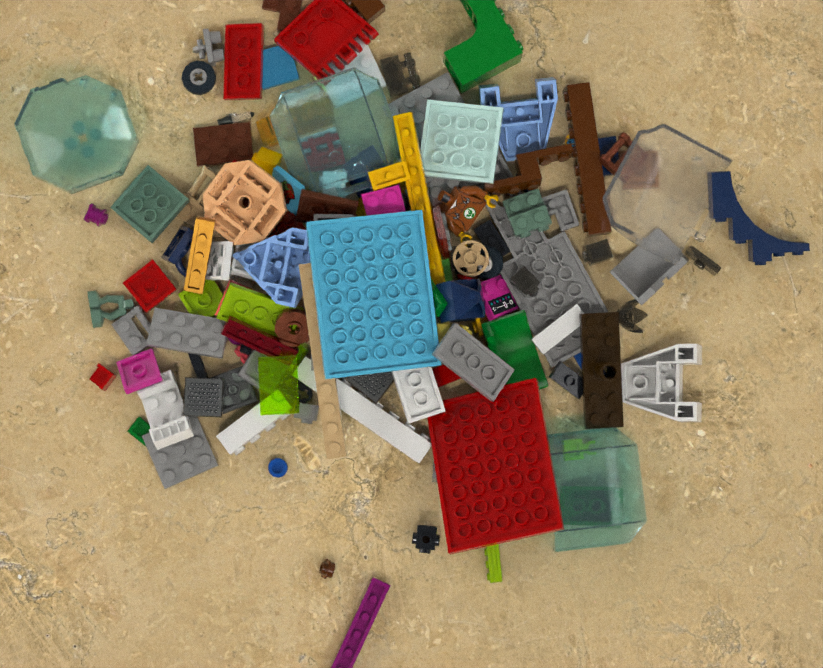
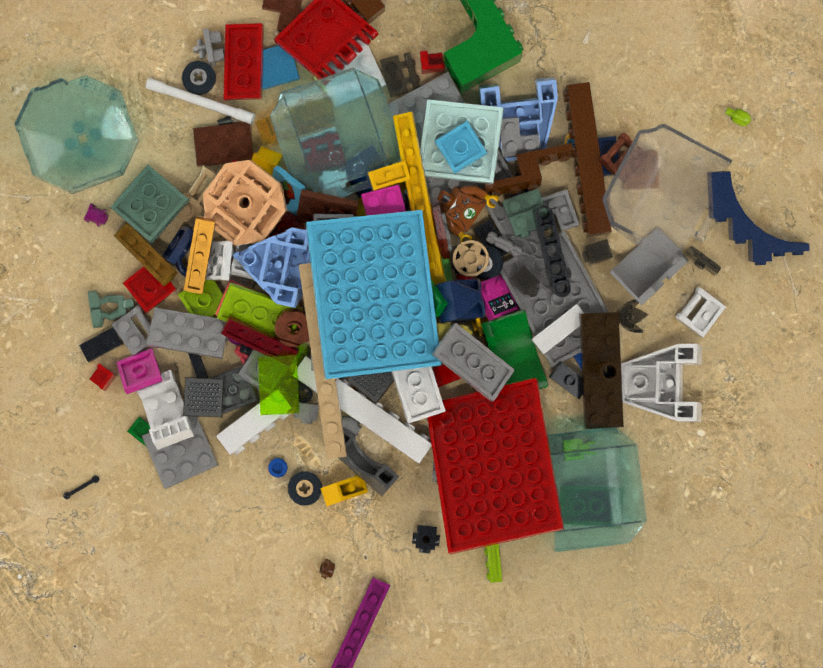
(95, 479): none -> black hinge
(100, 345): none -> black plate
(146, 254): none -> pearl gold plate
(163, 88): none -> white piece
(313, 493): none -> black bush
(344, 490): none -> yellow slope
(351, 425): none -> light grey piece
(375, 474): none -> dark grey arch
(431, 62): none -> red panel
(461, 147): none -> medium azure tile
(504, 244): none -> light grey axle
(514, 143): none -> light grey plate
(557, 257): none -> black beam
(705, 316): none -> white plate
(739, 116): none -> lime cylinder

